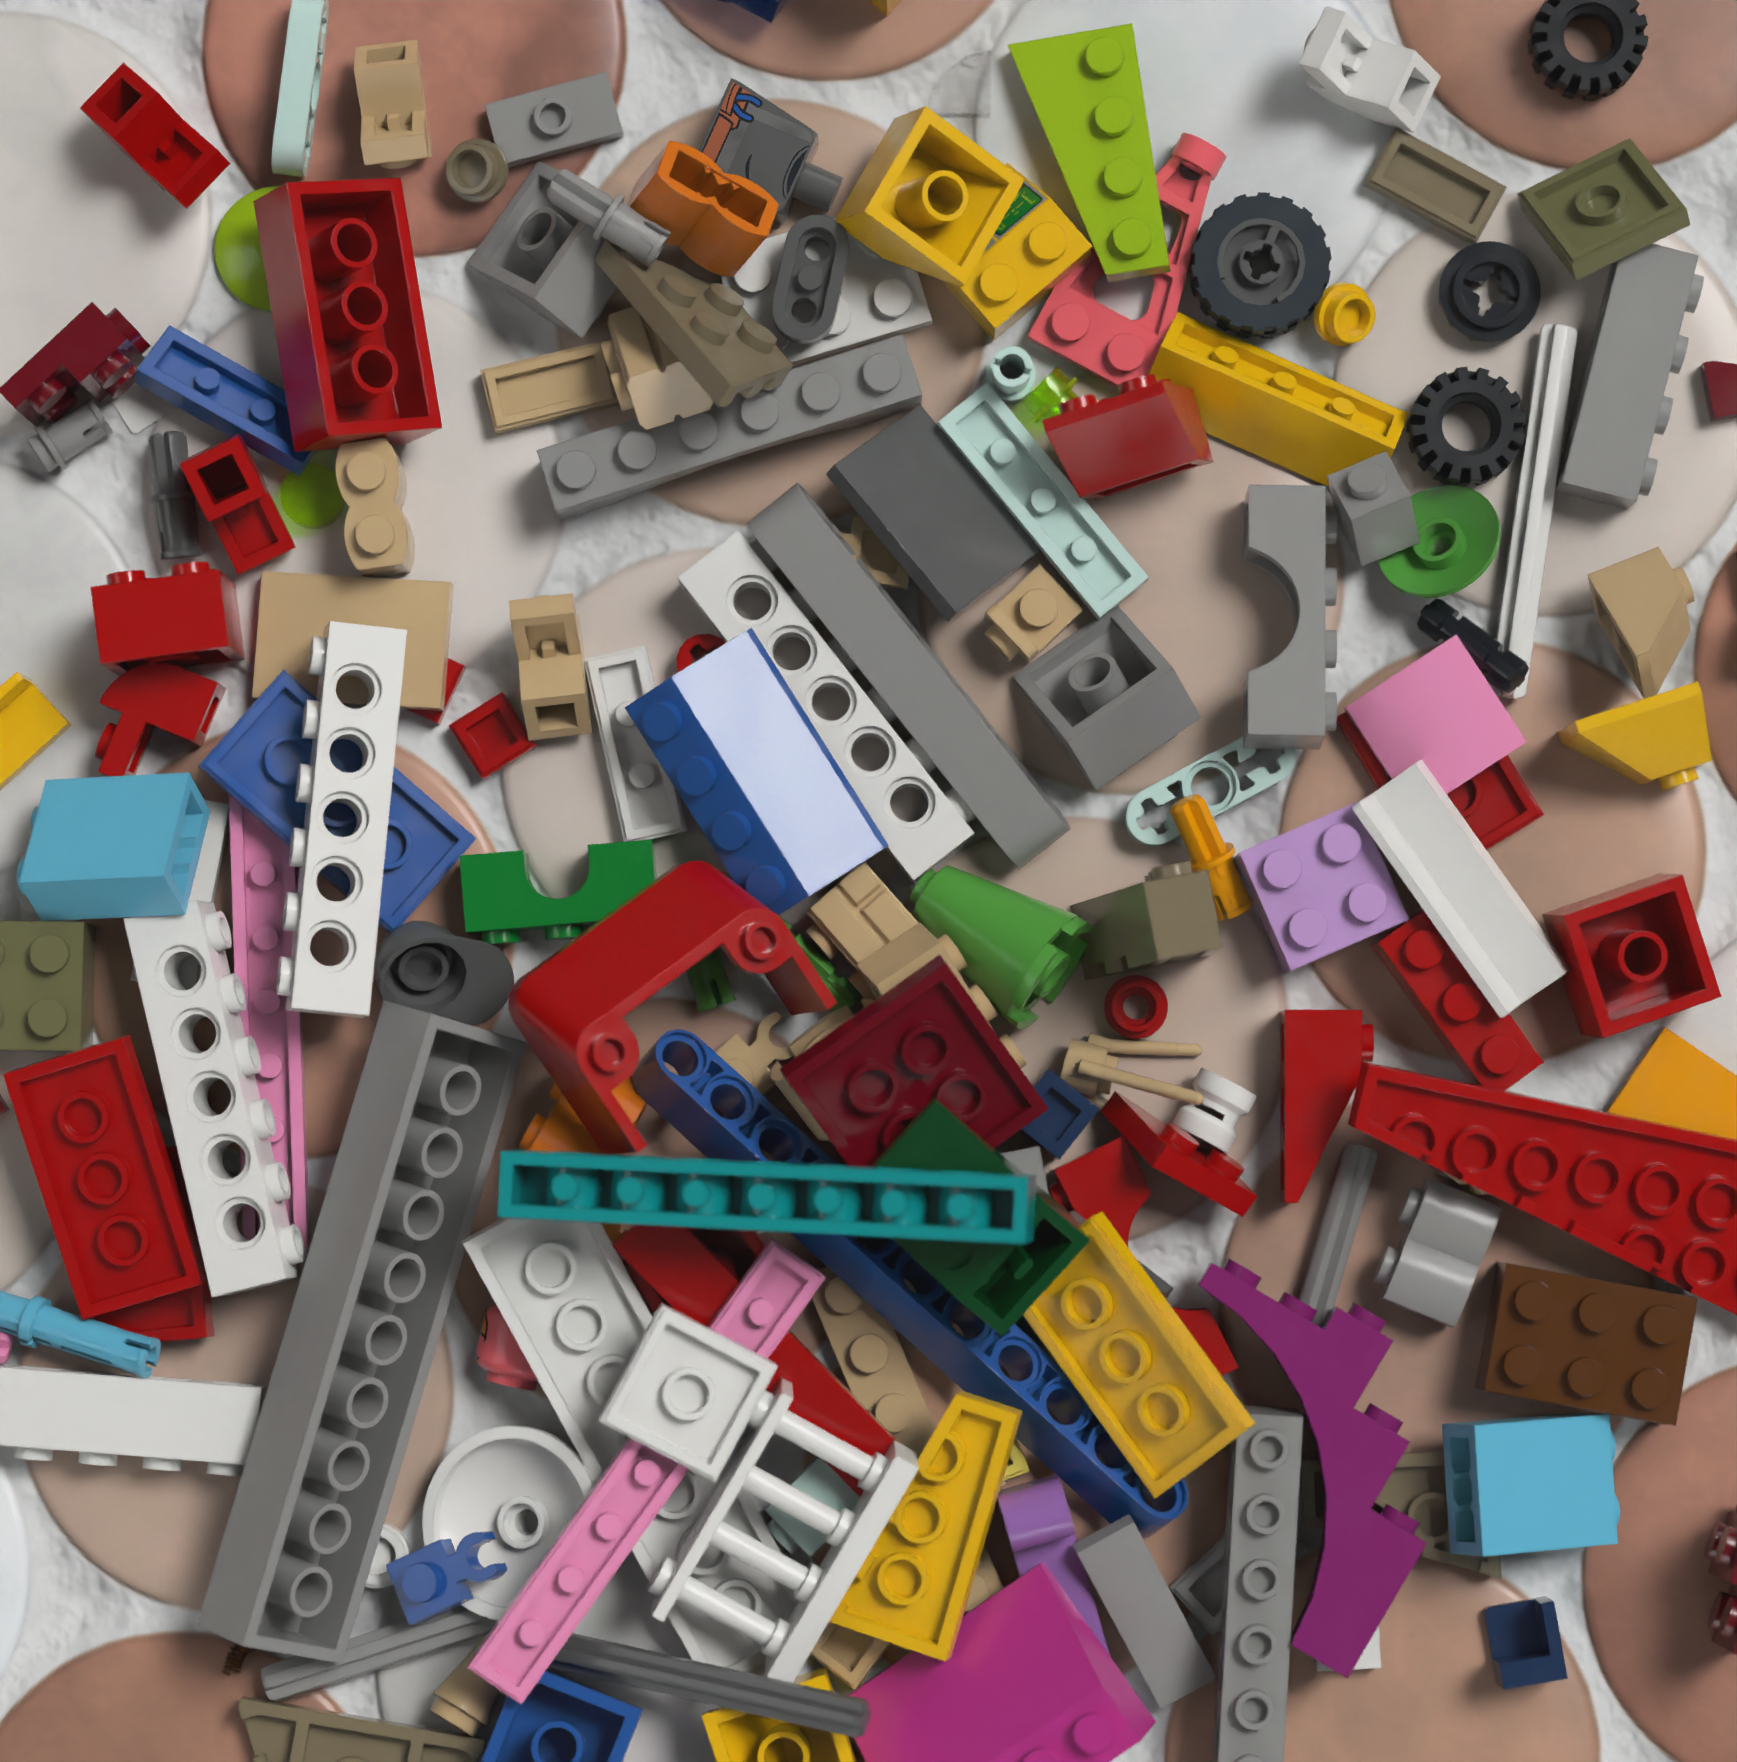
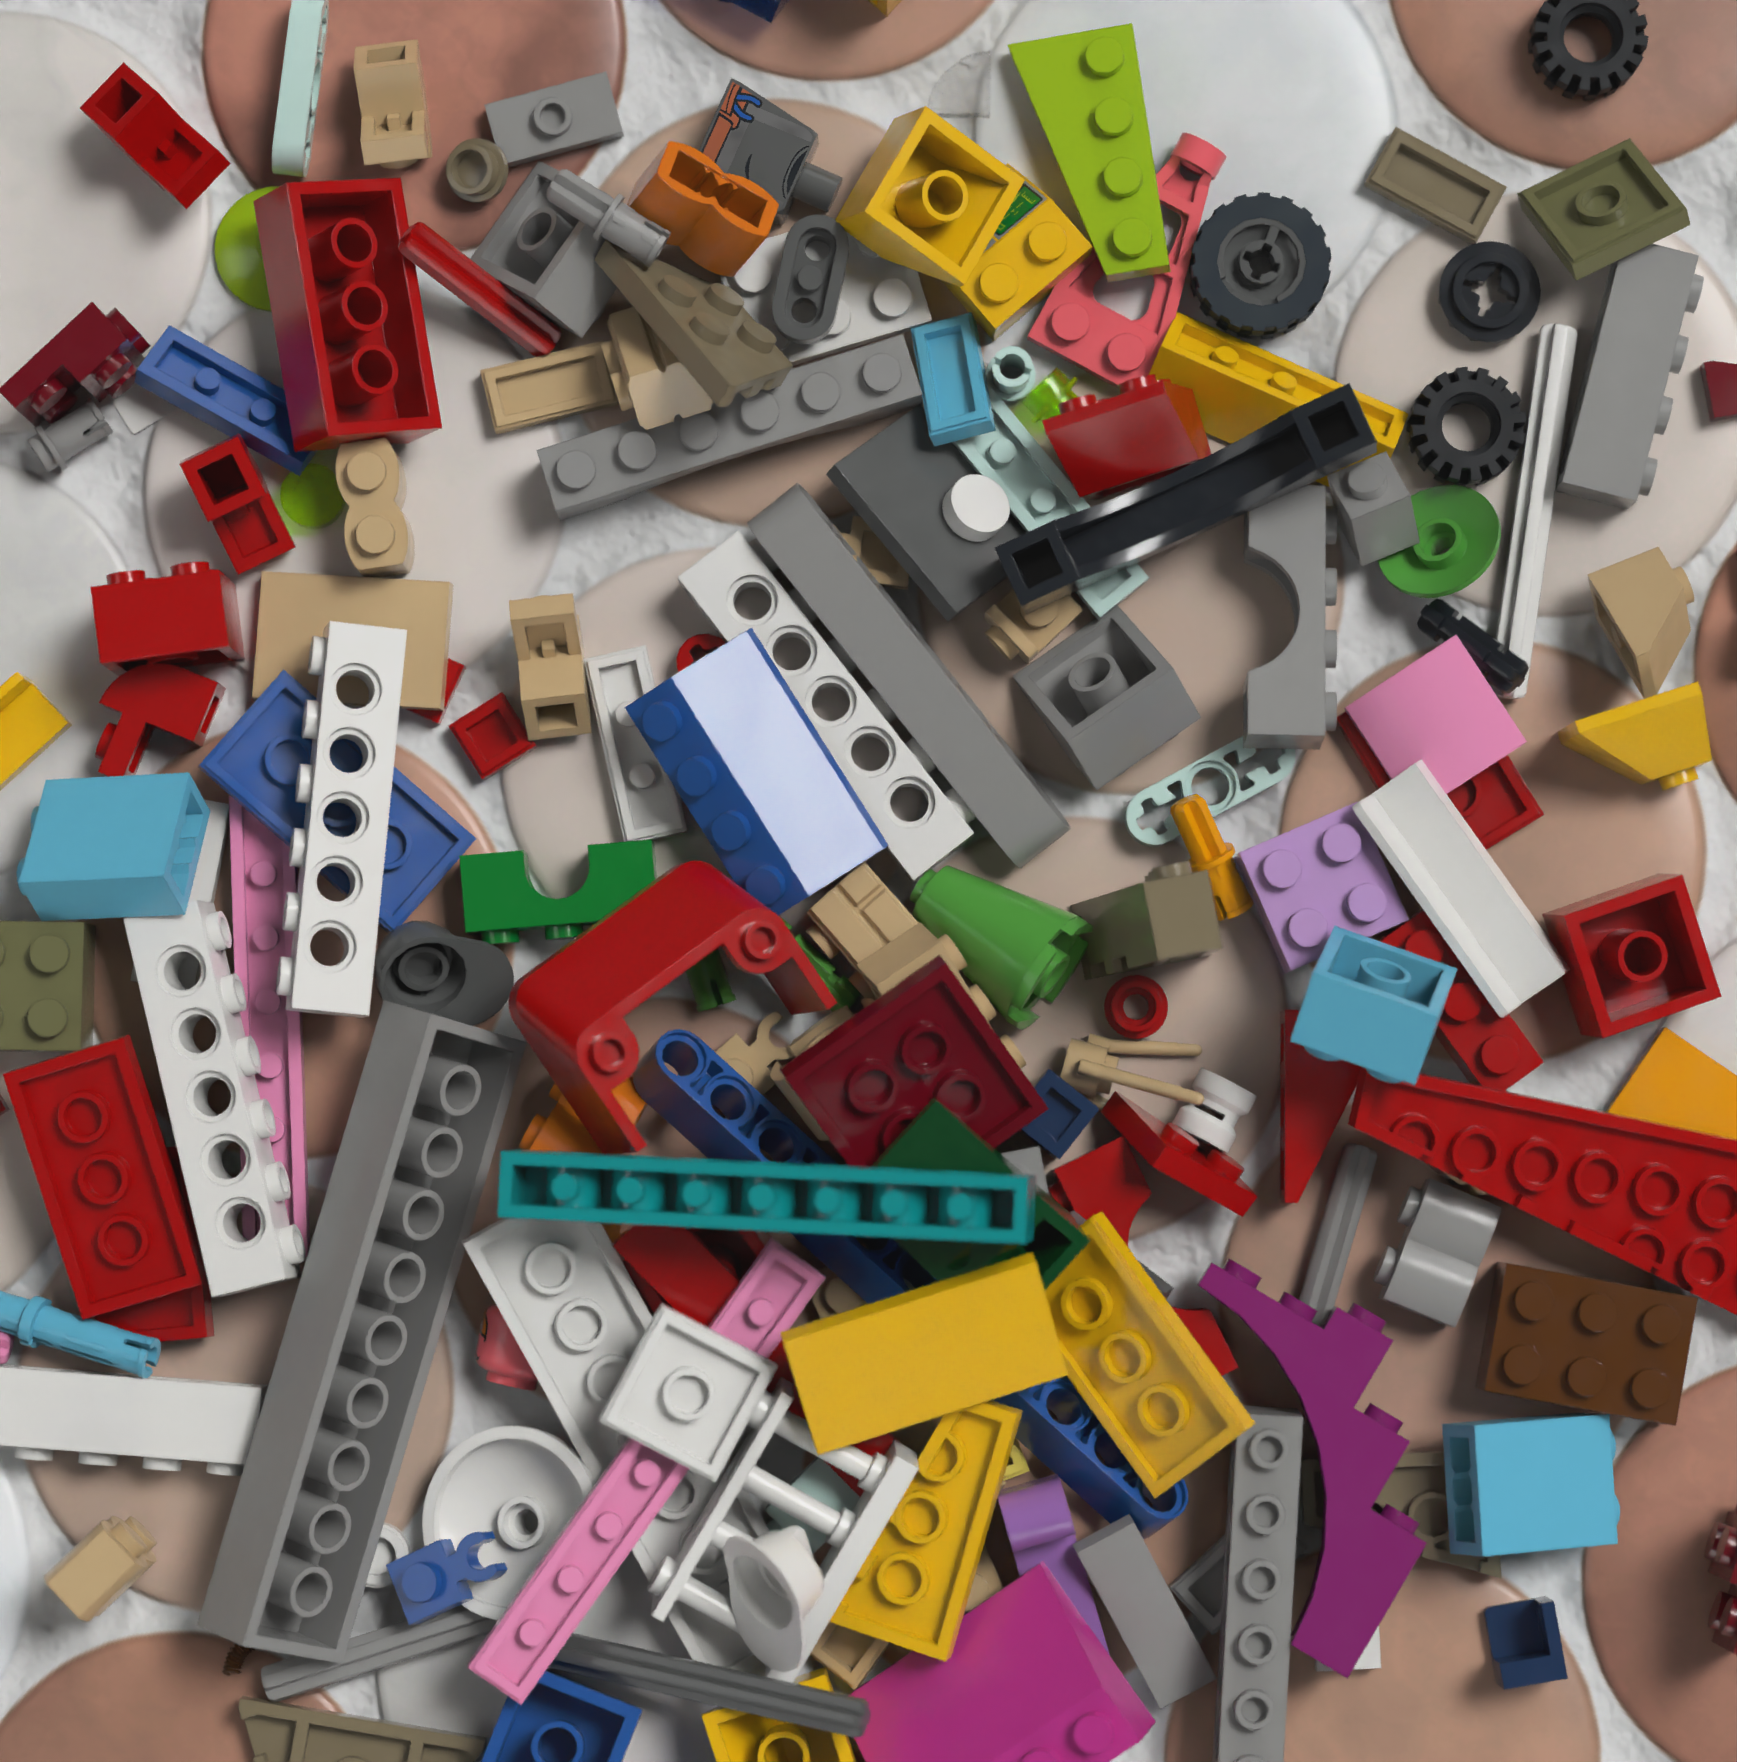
(102, 1566): none -> tan brick
(173, 496): dark grey axle -> none
(465, 1698): tan cone -> none
(479, 289): none -> red axle
(772, 1592): none -> white piece
(924, 1353): none -> yellow tile
(953, 379): none -> medium azure tile
(976, 507): none -> white tile
(1188, 502): none -> black arch
(1344, 314): yellow plate -> none
(1367, 74): white brick -> none
(1373, 1006): none -> medium azure brick

